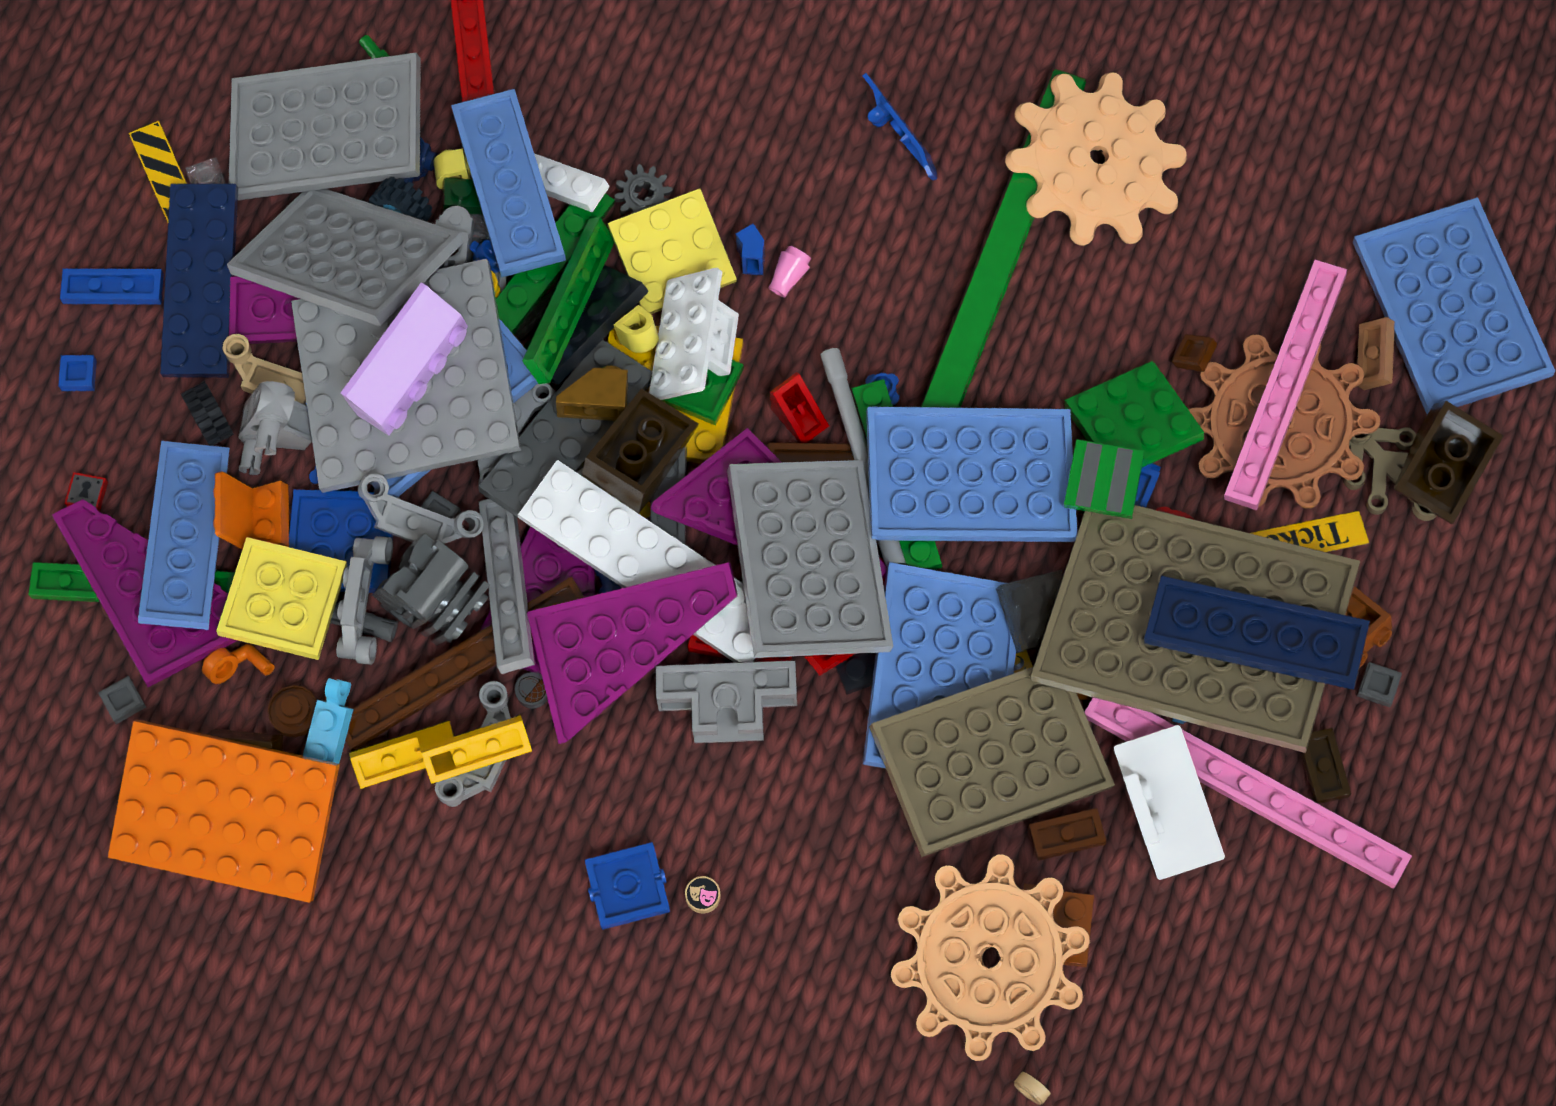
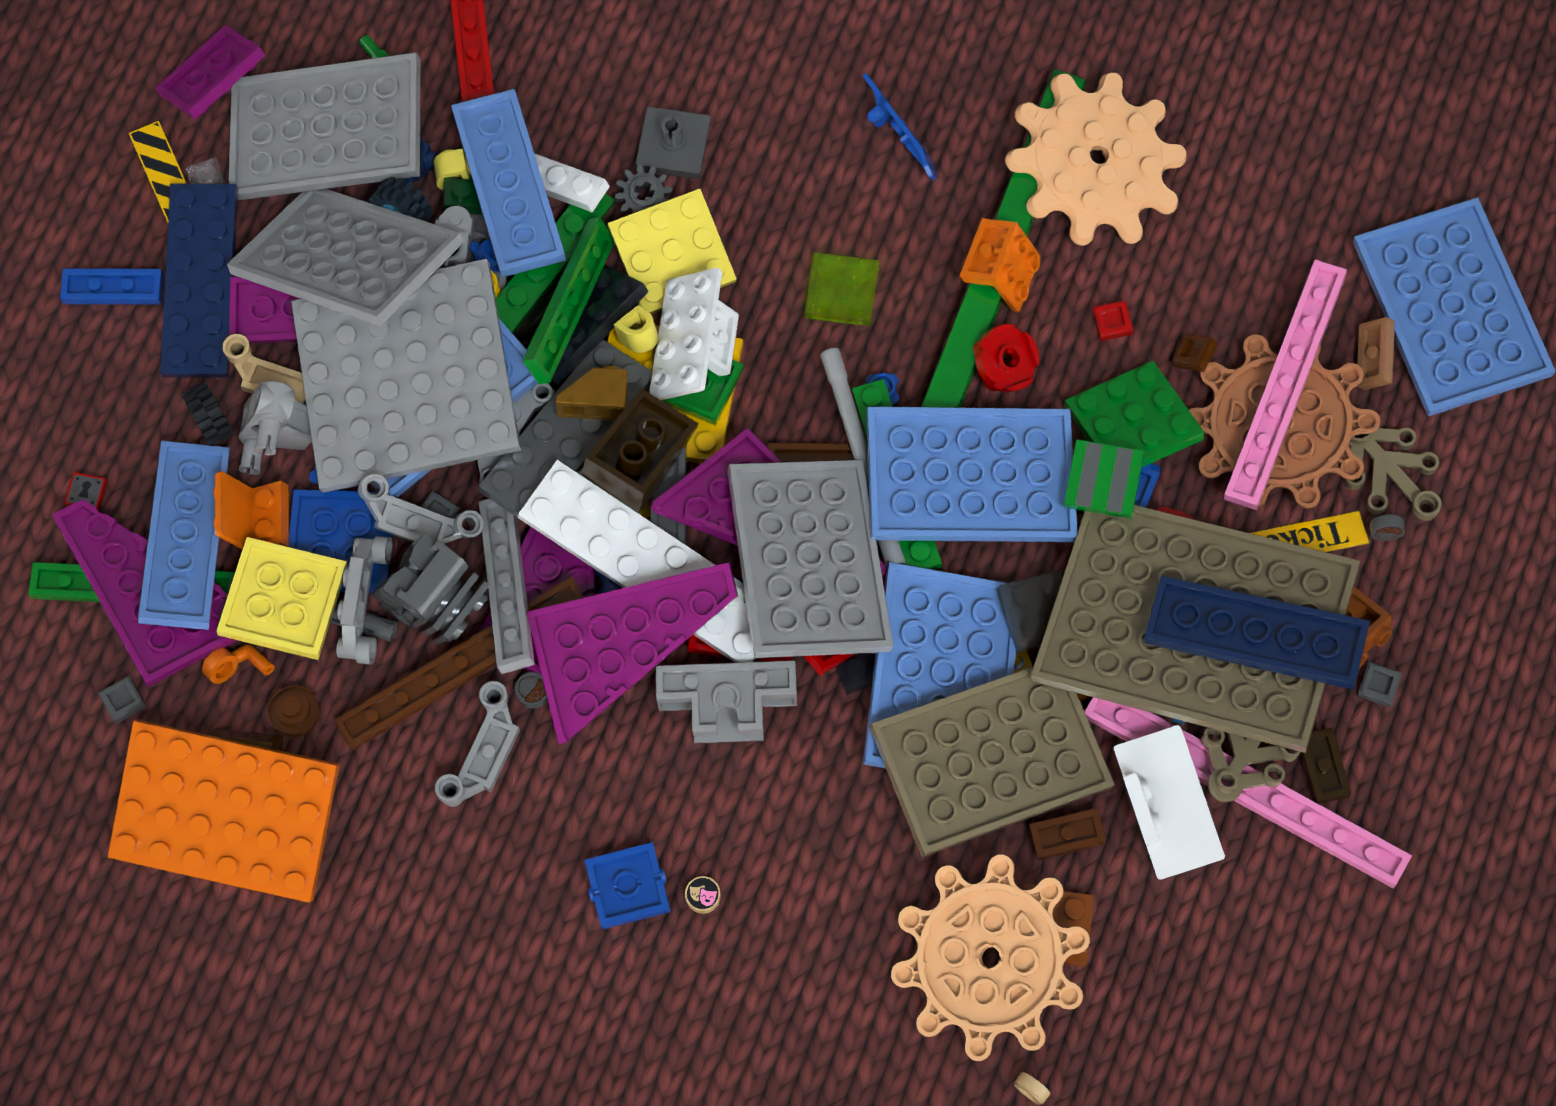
(77, 373): blue tile -> none
(210, 72): none -> magenta plate
(329, 723): medium azure plate -> none
(405, 360): lavender slope -> none
(440, 752): yellow bracket -> none
(674, 142): none -> dark grey tile
(751, 249): blue piece -> none
(789, 270): bright pink cone -> none
(797, 409): red slope -> none
(842, 289): none -> clear neon green plate
(989, 360): none -> red plate
(1002, 259): none -> orange bracket
(1112, 320): none -> red tile
(1244, 753): none -> dark tan plant
(1387, 527): none -> dark grey tile
(1446, 460): dark brown slope -> none

